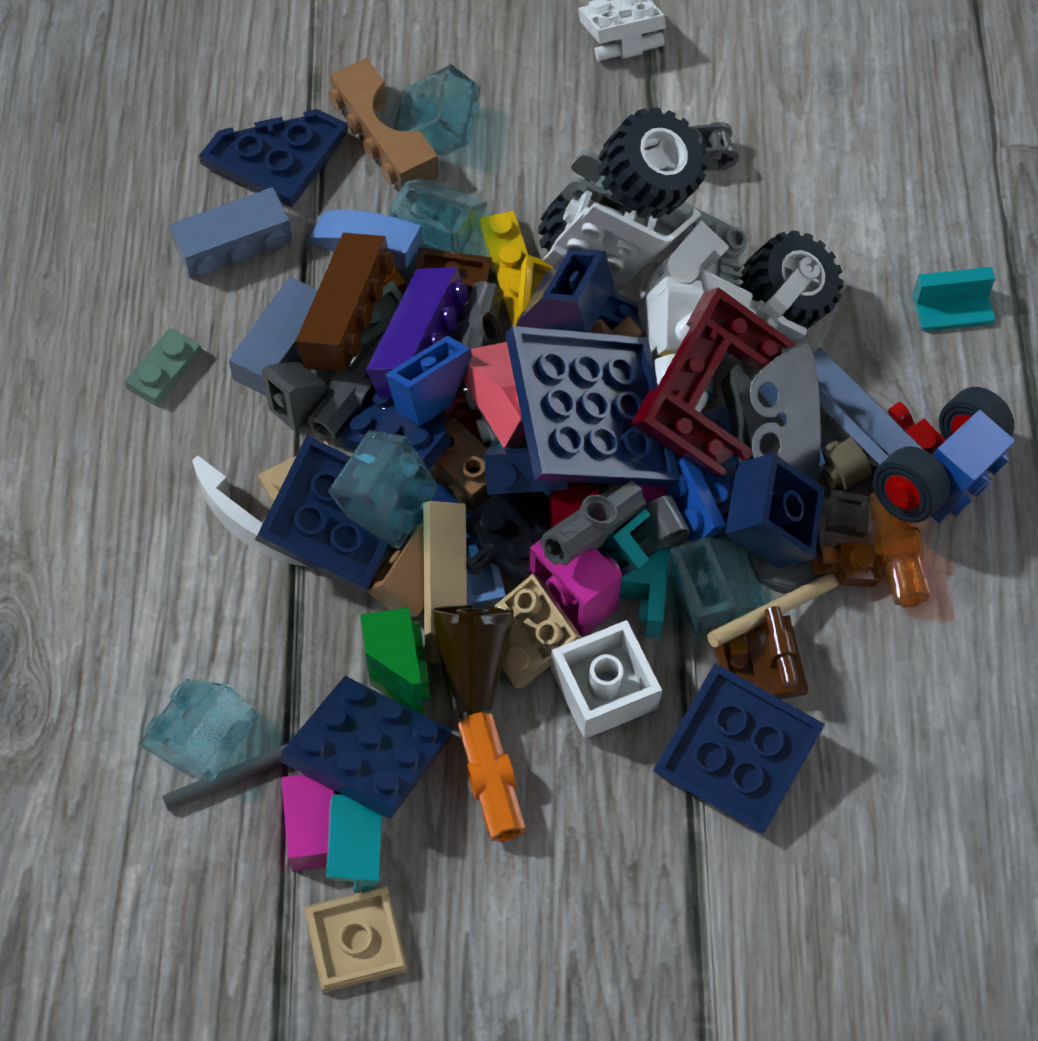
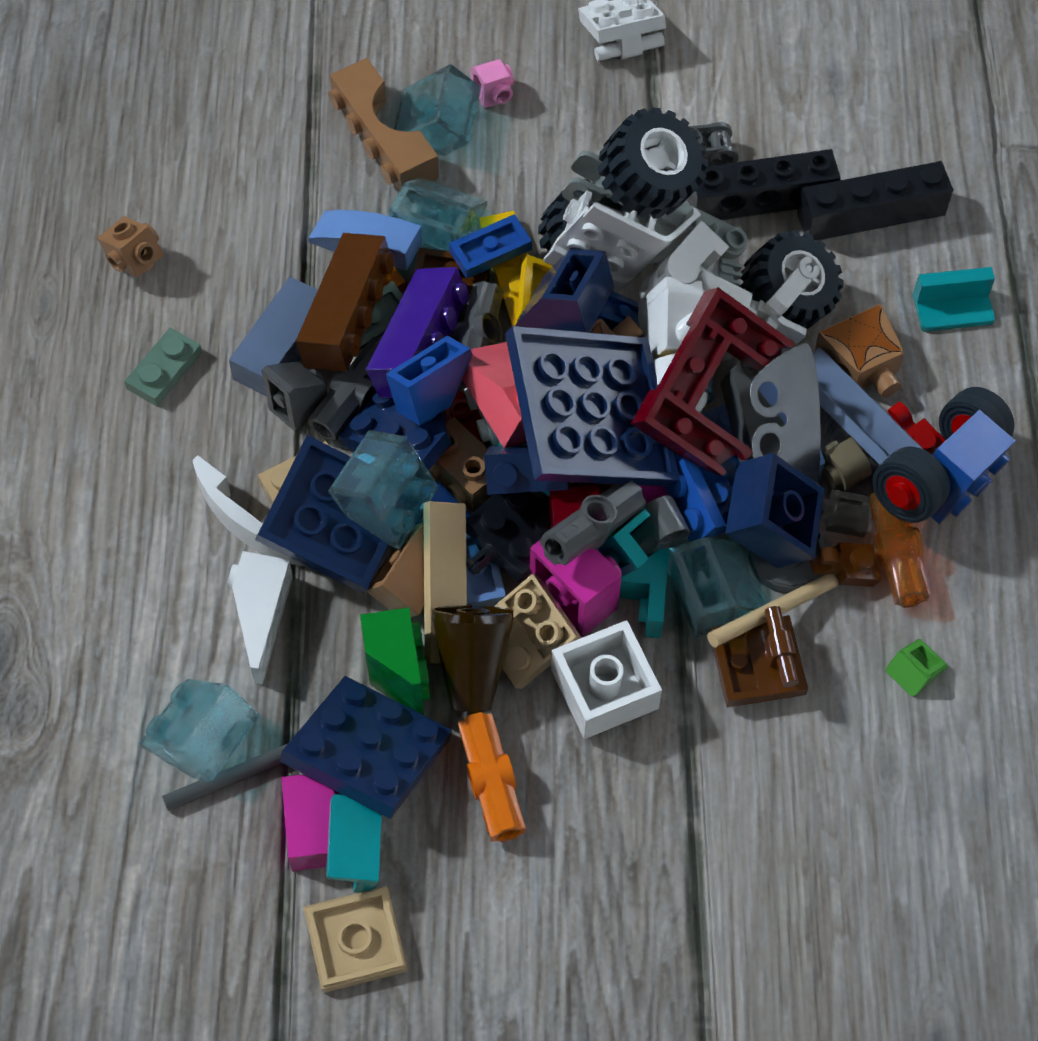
(131, 246): none -> medium nougat brick
(231, 233): sand blue brick -> none
(260, 595): none -> white slope
(276, 152): dark blue plate -> none
(490, 246): none -> blue plate
(494, 82): none -> bright pink plate
(739, 748): dark blue plate -> none
(762, 184): none -> black brick
(865, 349): none -> torso
(875, 201): none -> black brick
(915, 667): none -> bright green slope

